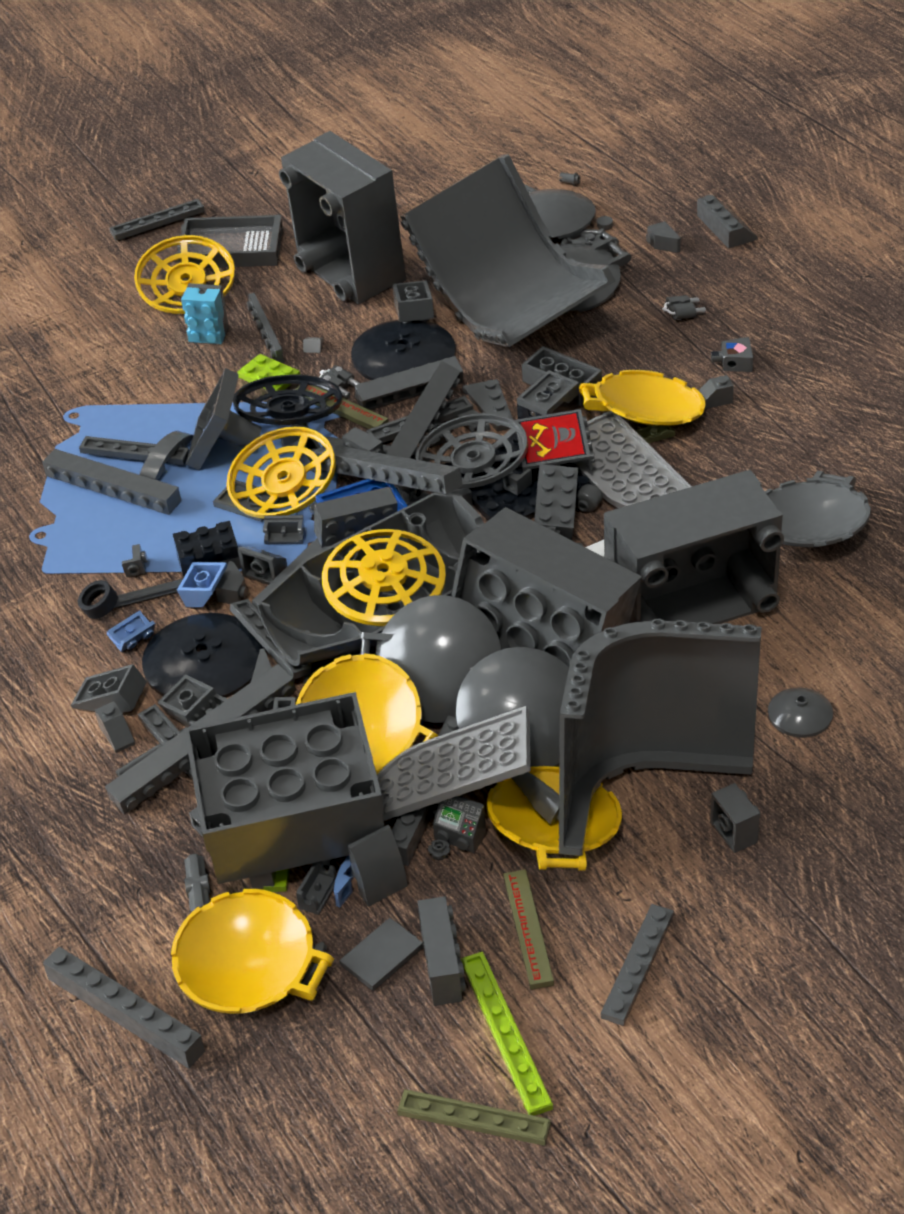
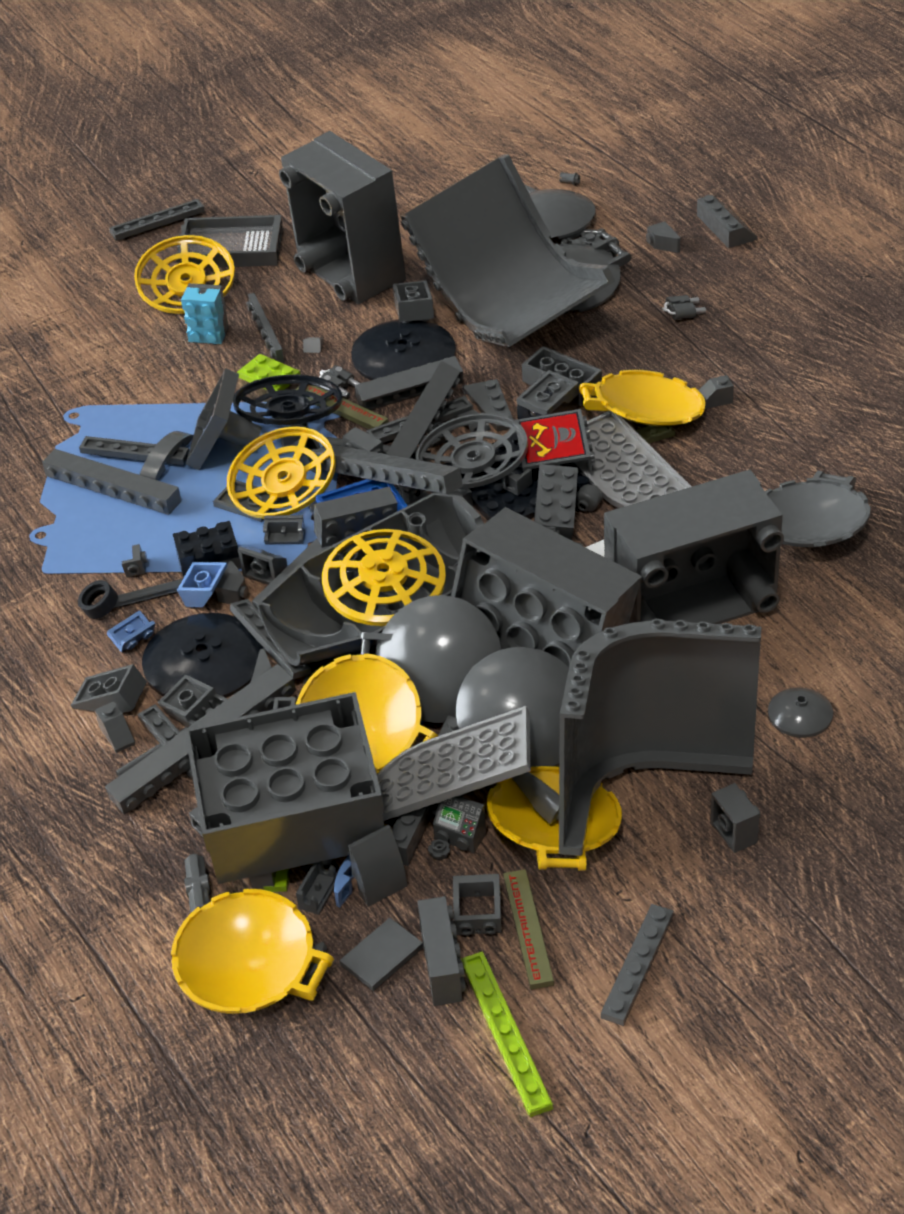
(124, 1007): dark grey brick -> none
(474, 887): none -> dark grey window
(474, 1117): olive tile -> none
(604, 222): dark grey tile -> none
(735, 355): dark grey torso -> none

